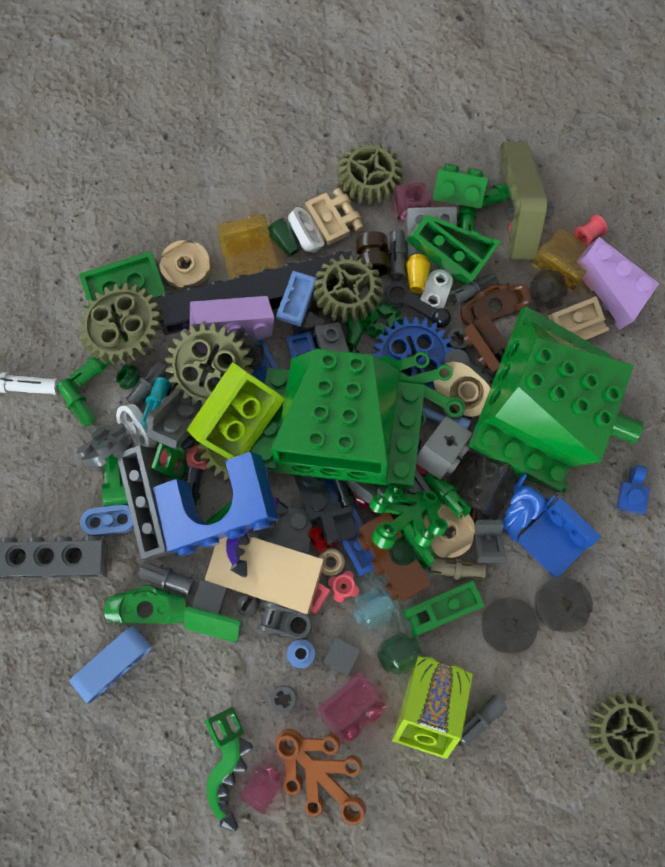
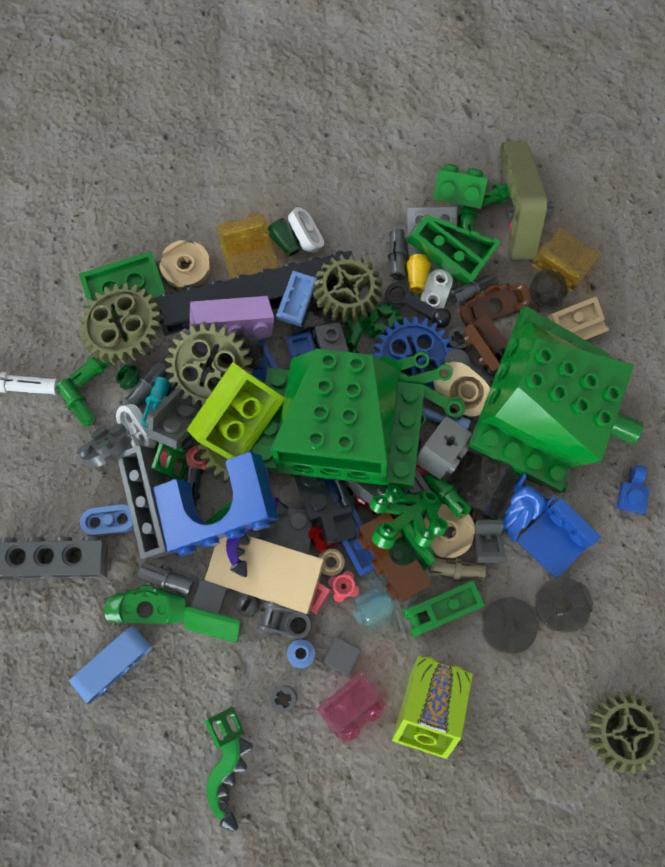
(113, 489): green piece -> none
(261, 788): clear pink bracket -> none
(317, 771): dark orange plant -> none
(327, 218): tan plate -> none
(360, 163): olive gear -> none
(374, 249): dark brown wheel -> none
(398, 653): clear green head -> none
(408, 192): clear pink brick -> none
(482, 719): dark grey axle -> none
(591, 230): coral bush -> none
(616, 281): lavender wedge -> none

